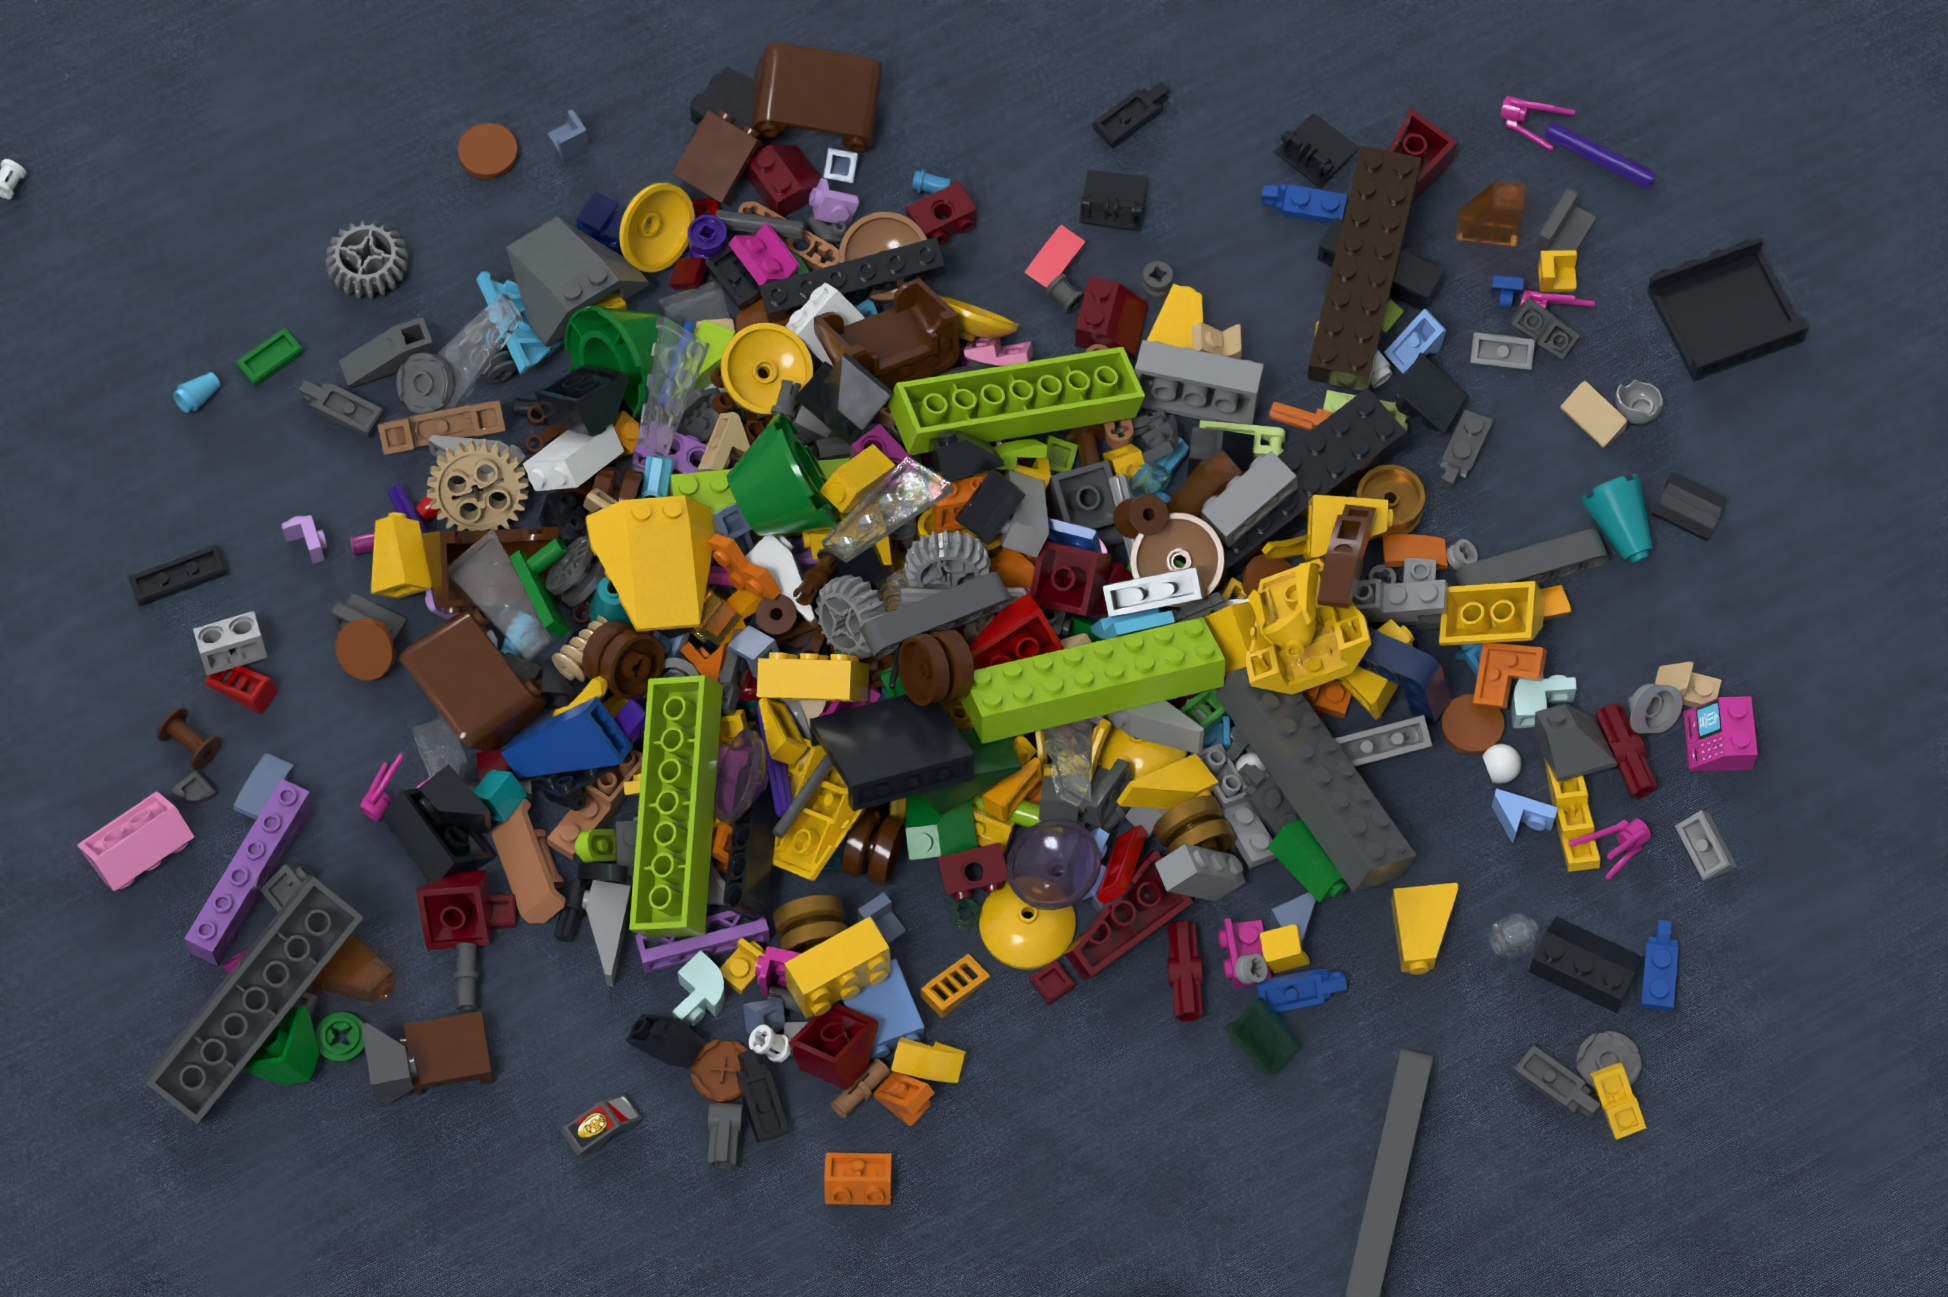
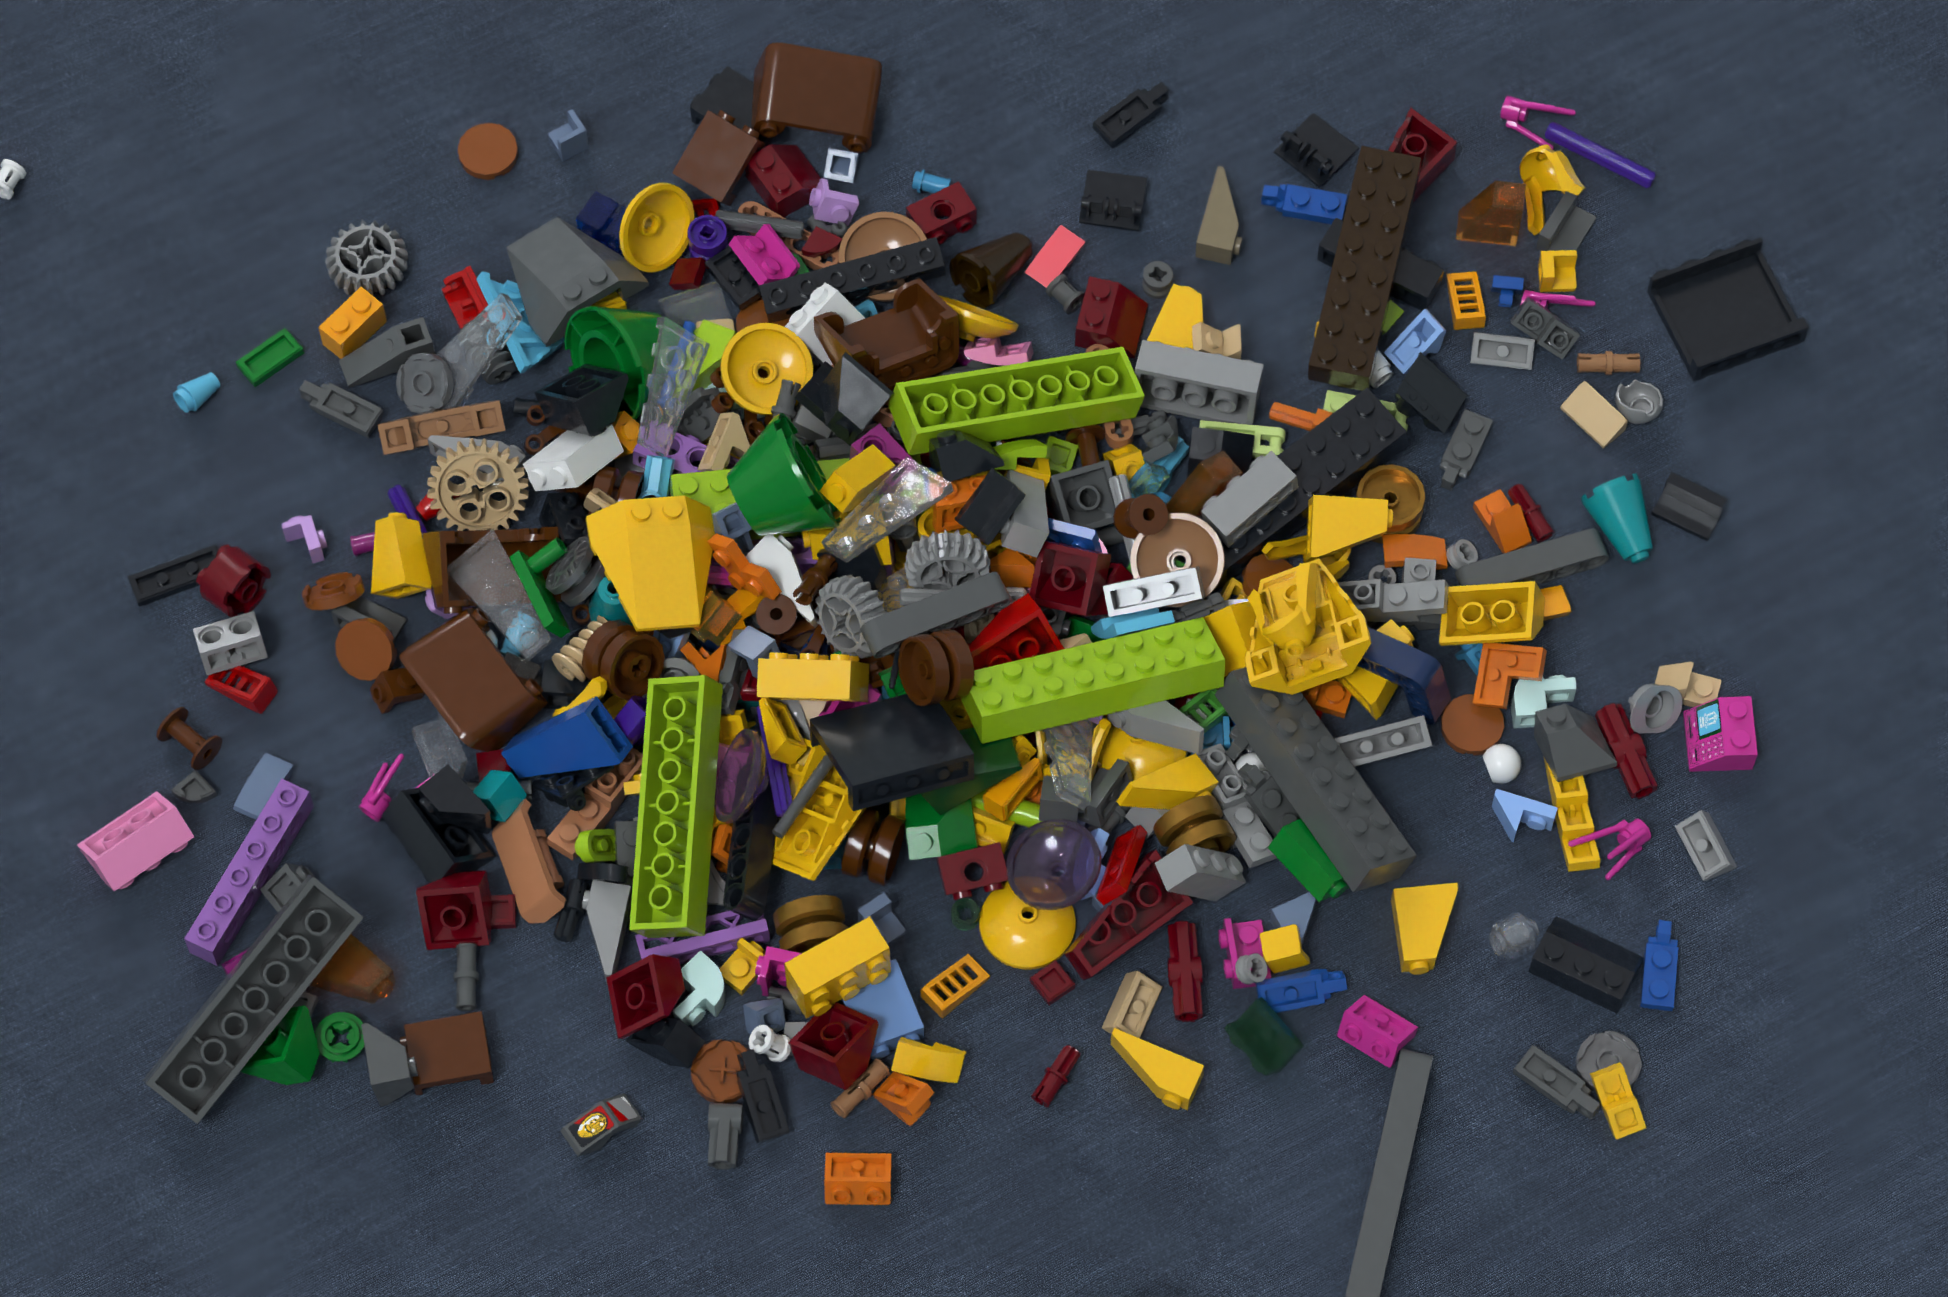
(233, 581): none -> dark red brick
(333, 591): none -> dark orange tile
(352, 323): none -> light orange brick
(395, 687): none -> reddish brown bracket
(464, 296): none -> red hinge
(644, 992): none -> dark red slope
(821, 243): none -> dark red tile
(990, 267): none -> dark brown cone
(1056, 1076): none -> dark red axle
(1132, 1004): none -> tan slope
(1164, 1072): none -> yellow slope
(1220, 226): none -> dark tan slope
(1345, 556): reddish brown slope -> none
(1375, 1030): none -> dark pink bracket
(1466, 320): none -> light orange slope
(1503, 521): none -> orange slope
(1532, 513): none -> dark red axle
(1545, 171): none -> yellow piece
(1608, 362): none -> medium nougat pin

